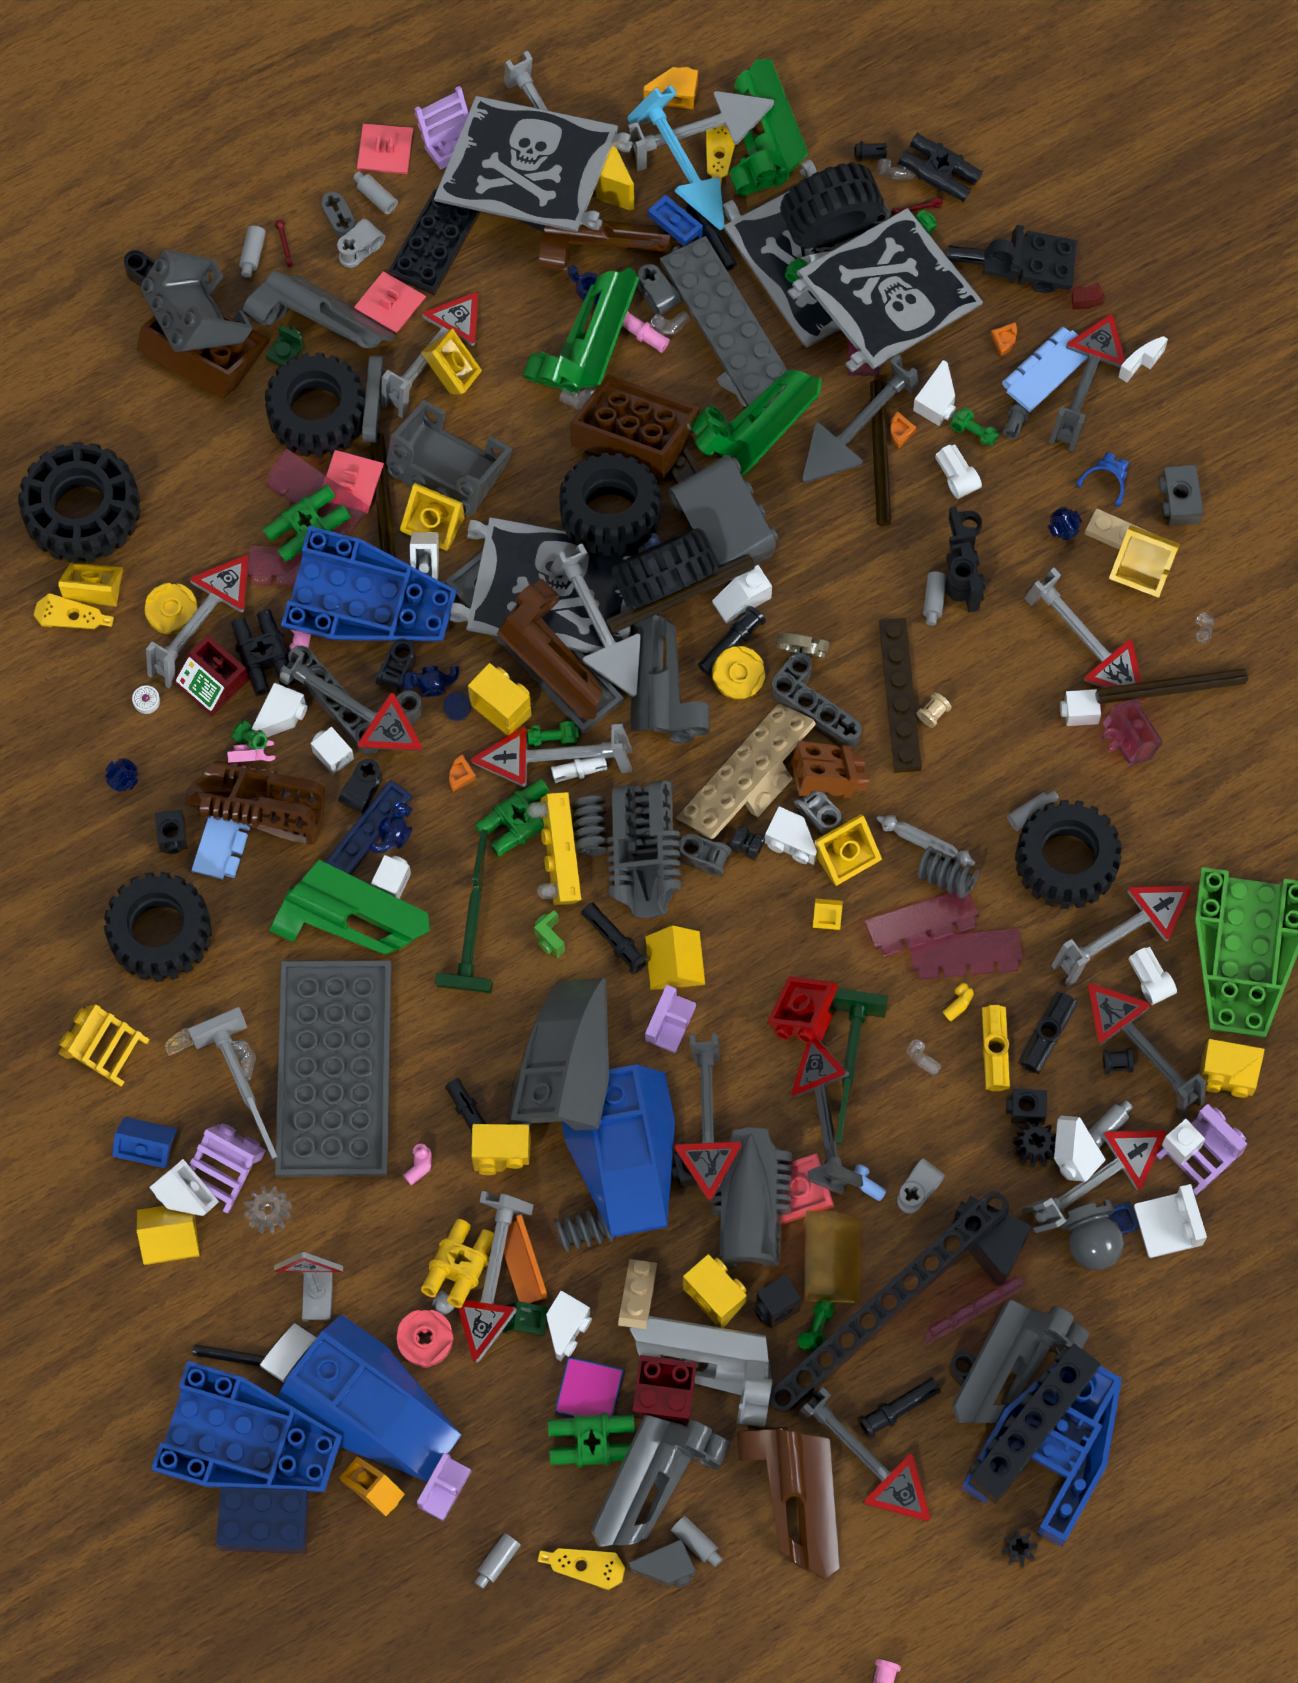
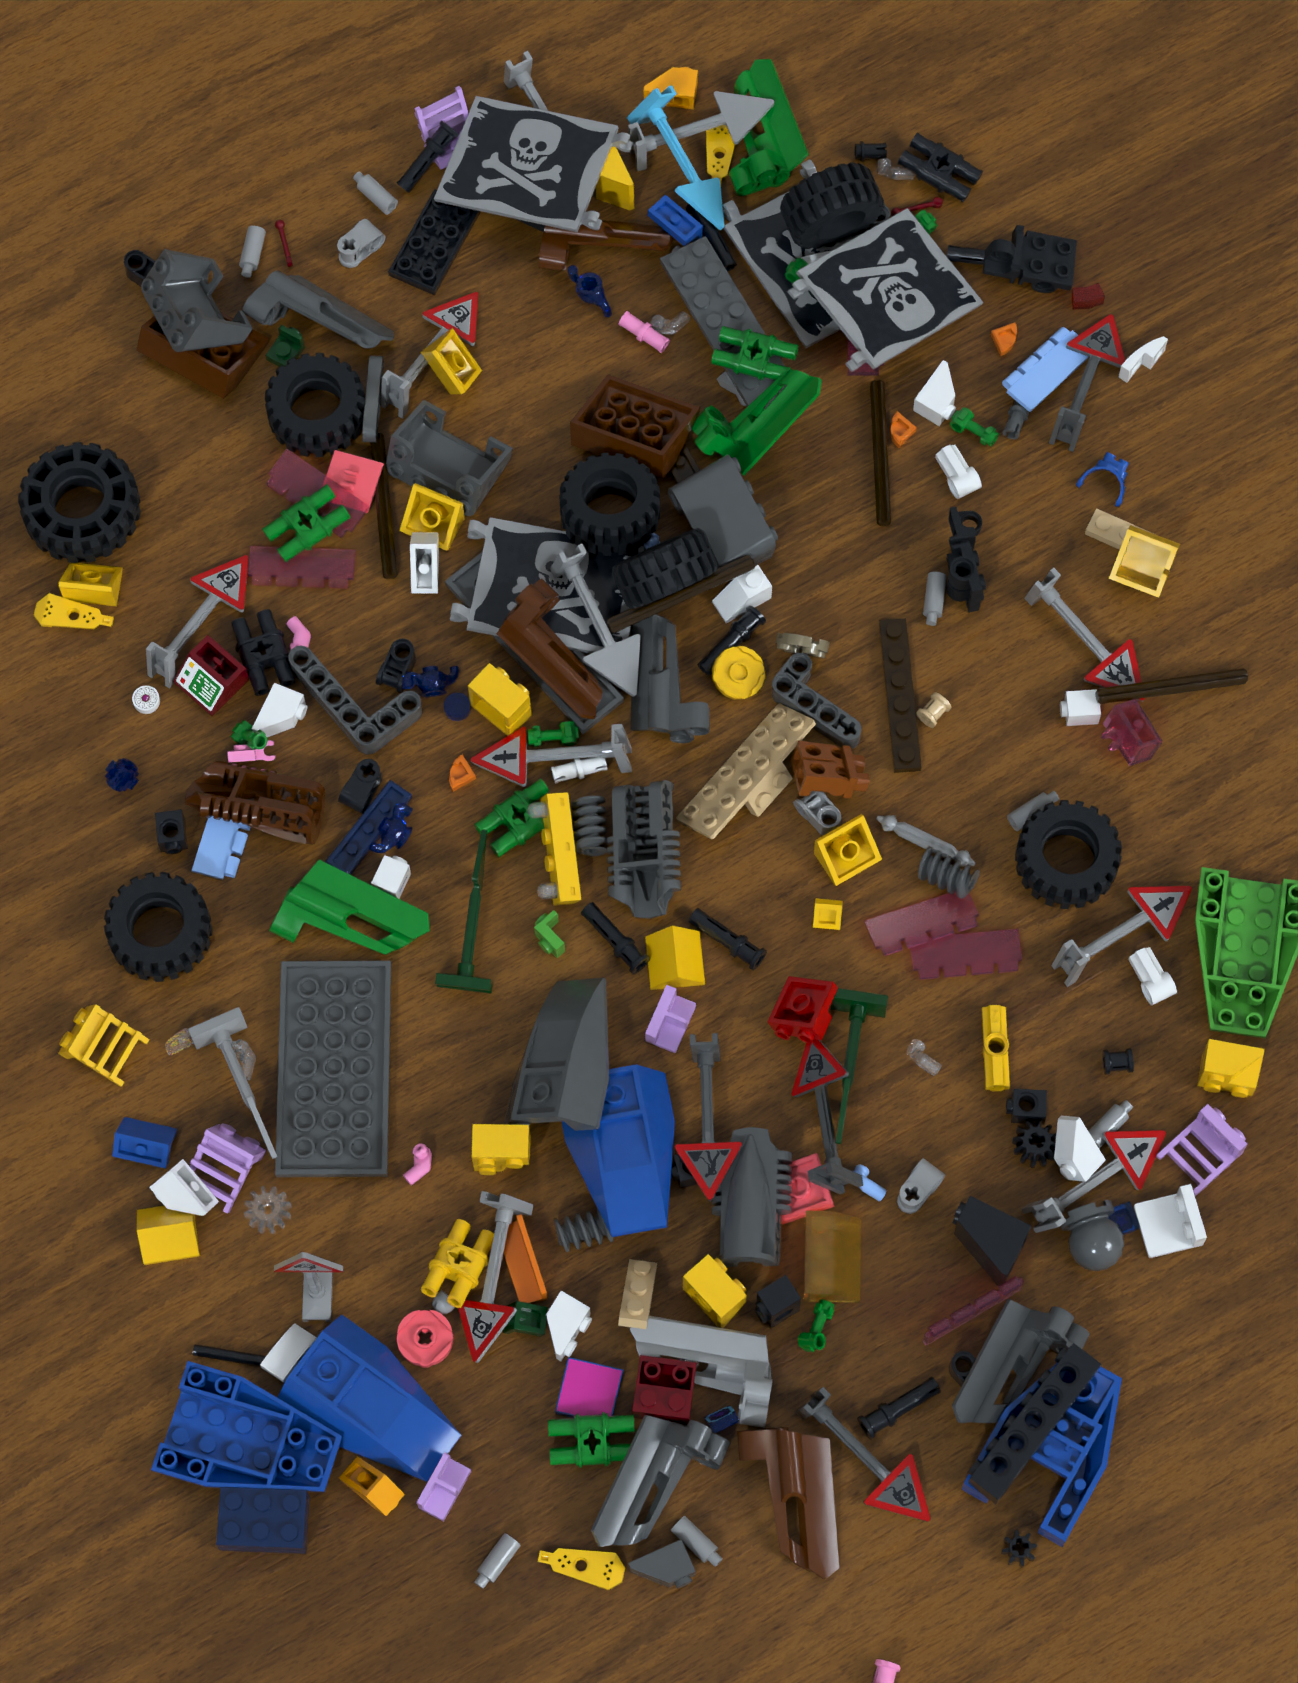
(170, 608): yellow tile -> none
(331, 750): white brick -> none
(333, 217): dark grey beam -> none
(364, 594): blue wedge -> none
(385, 149): coral piece -> none
(387, 728): dark grey piece -> none
(390, 302): coral piece -> none
(434, 147): none -> black pin
(464, 1104): black pin -> none
(576, 400): clear arm -> none
(588, 354): green panel -> none
(657, 289): dark grey piece -> none
(705, 855): dark grey piece -> none
(721, 1419): none -> clear blue tile
(737, 945): none -> black pin
(747, 843): black wheel -> none
(750, 343): none -> green pin
(791, 835): white slope -> none
(829, 453): dark grey piece -> none
(875, 1305): black beam -> none
(965, 995): yellow arm -> none
(1055, 1018): black piece -> none
(1064, 523): clear blue gear -> none
(1115, 1013): dark grey piece -> none
(1183, 1142): white brick -> none
(1184, 481): dark grey brick -> none
(1207, 624): clear arm -> none

